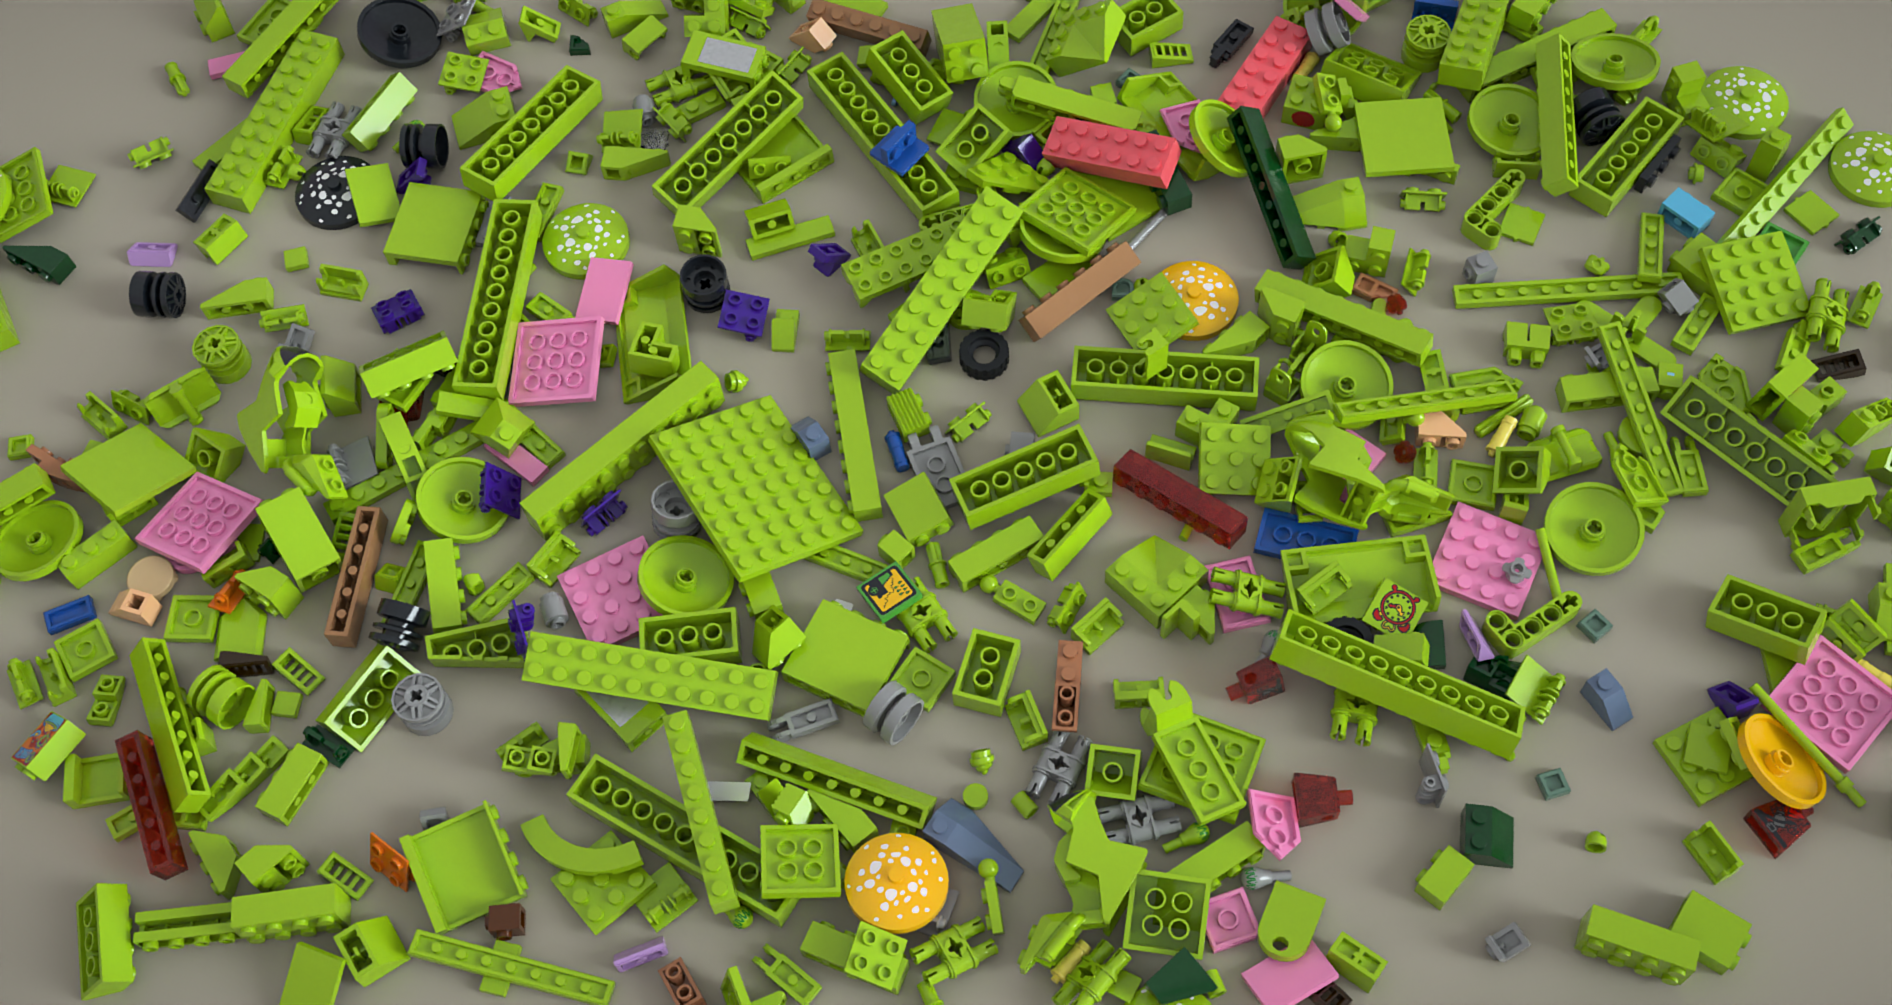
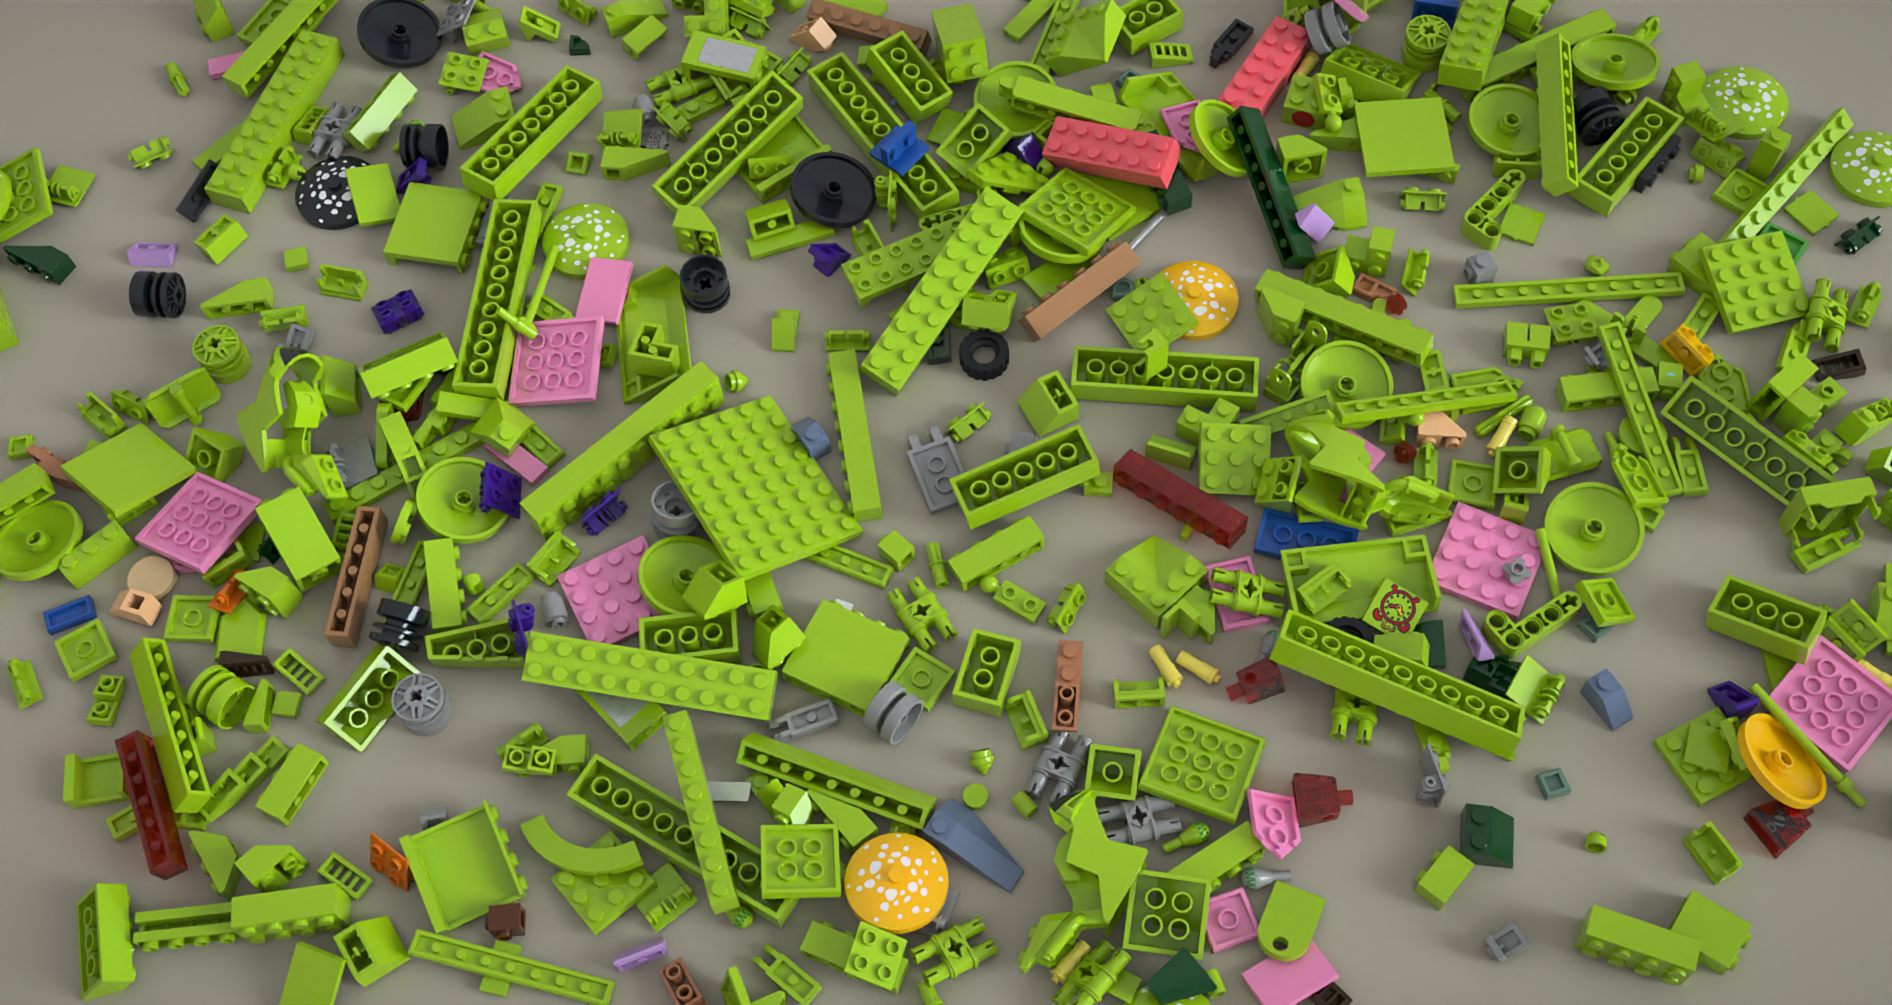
(47, 747): lime brick -> none
(56, 678): lime hinge -> none
(327, 744): dark green hinge -> none
(522, 324): none -> lime bar
(568, 743): lime slope -> none
(715, 590): none -> lime slope
(744, 314): dark purple hinge -> none
(833, 189): none -> black dish
(887, 196): none -> lime hinge
(889, 592): tile -> none
(897, 451): blue piece -> none
(908, 414): lime brick -> none
(919, 510): lime brick -> none
(988, 870): lime plate -> none
(997, 43): lime slope -> none
(1069, 534): lime brick -> none
(1097, 626): lime hinge -> none
(1165, 666): none -> light yellow piece
(1190, 755): lime hinge -> none
(1198, 667): none -> light yellow piece
(1241, 338): lime slope -> none
(1314, 222): none -> lavender slope
(1337, 235): lime hinge -> none
(1355, 962): lime hinge -> none
(1605, 601): none -> lime tile
(1650, 248): lime tile -> none
(1677, 297): light grey brick -> none
(1686, 213): medium azure brick -> none
(1687, 349): none -> yellow bracket

